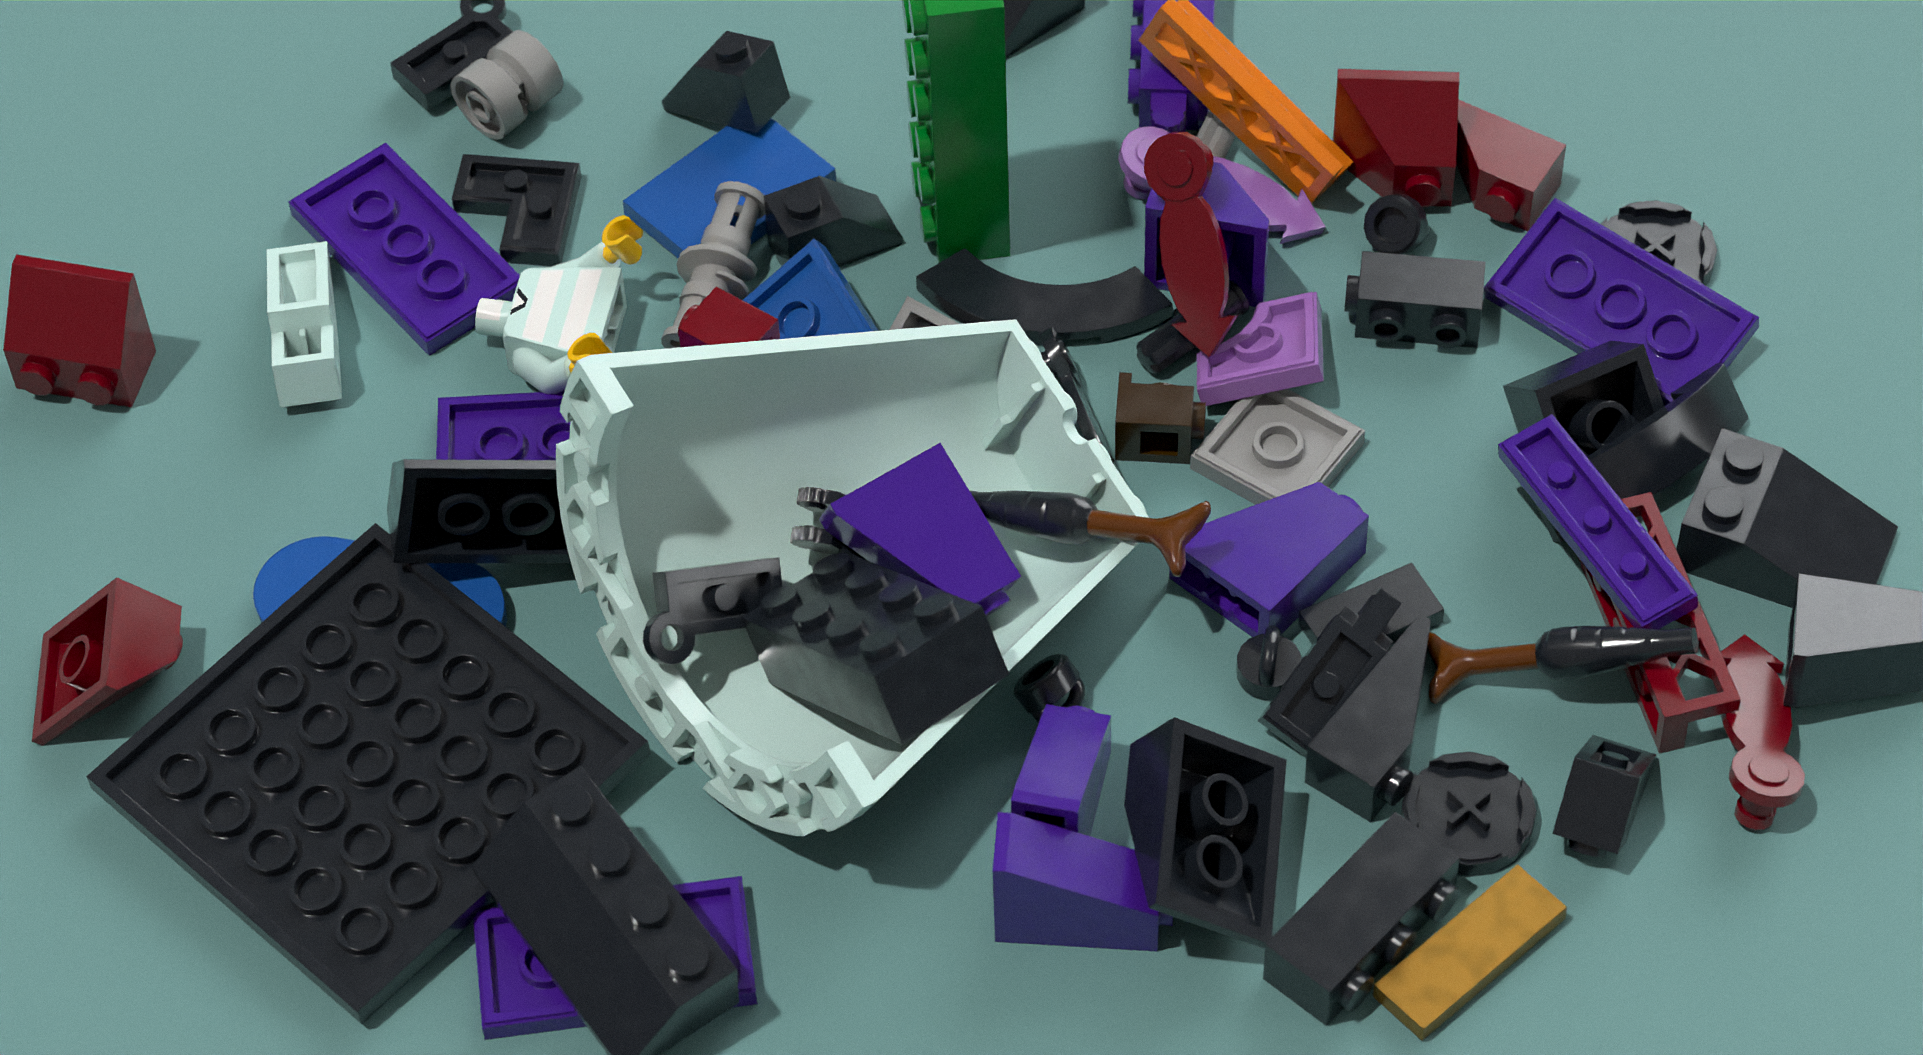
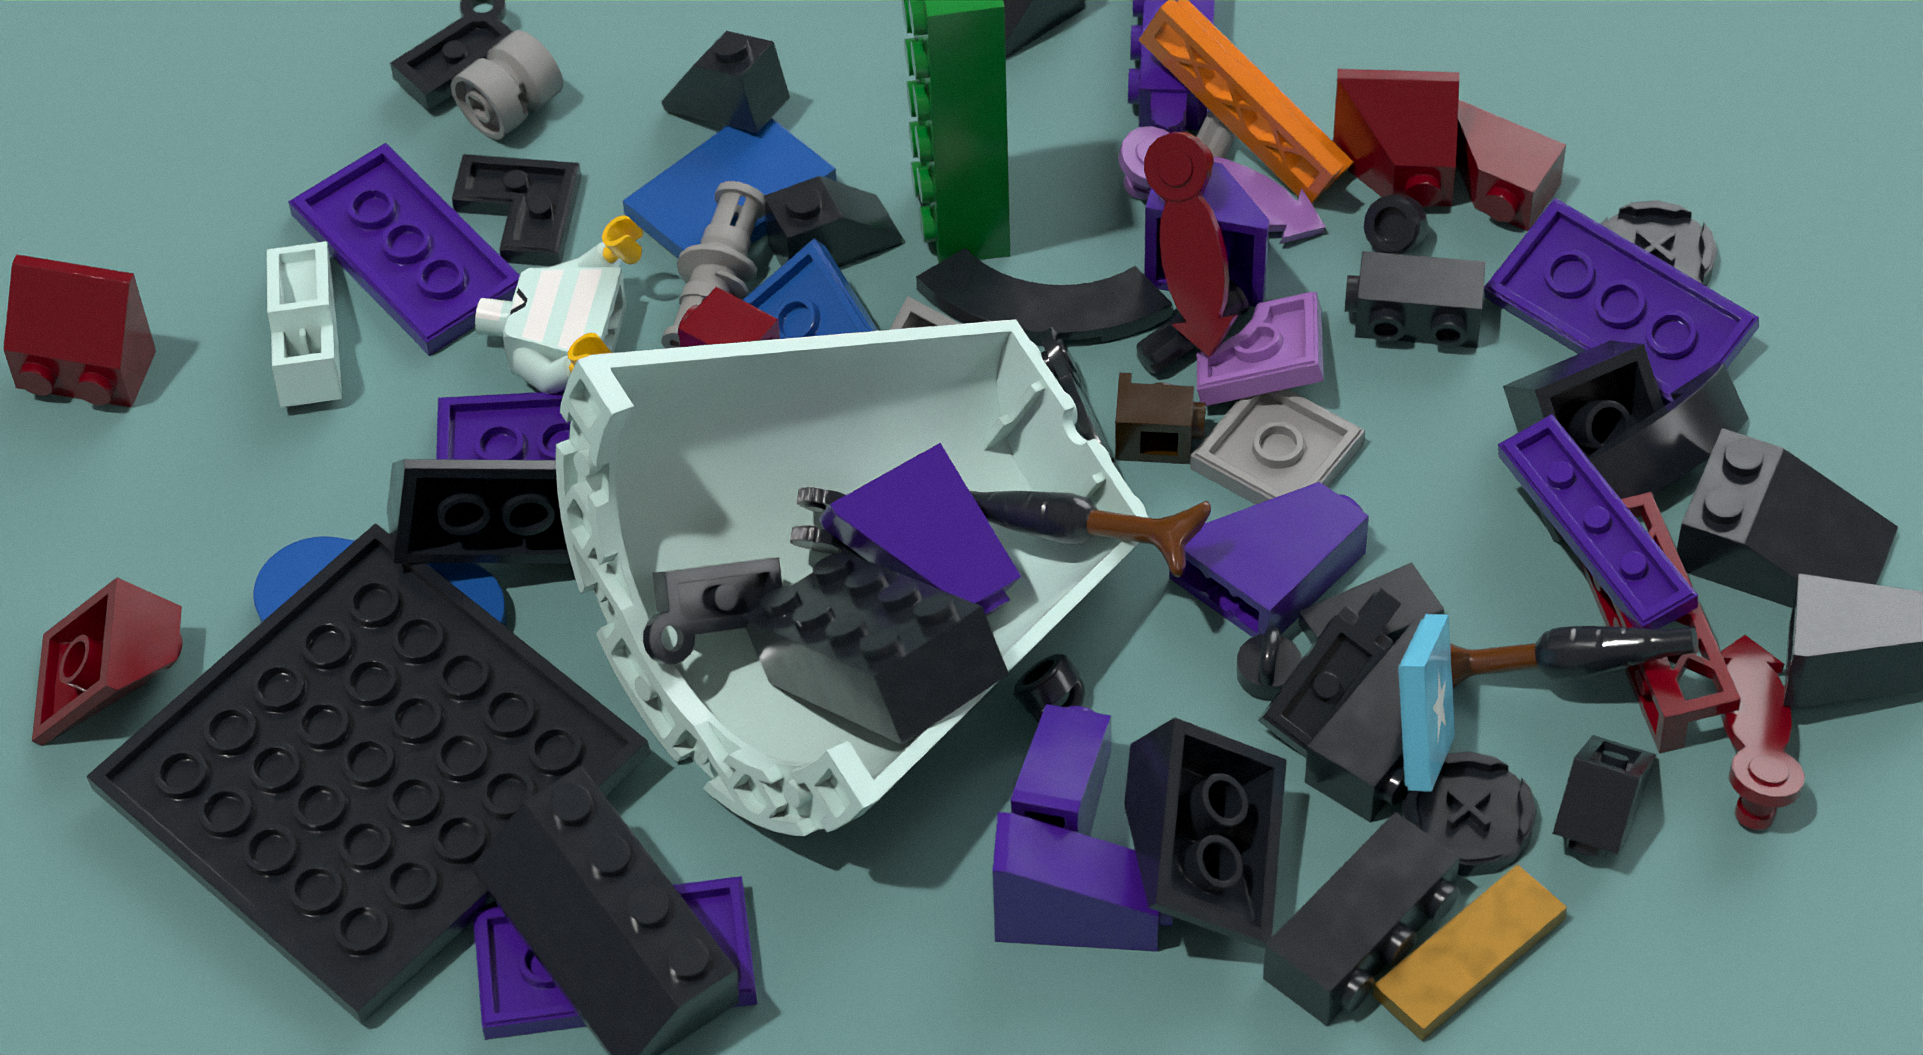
(1426, 702): none -> medium azure tile

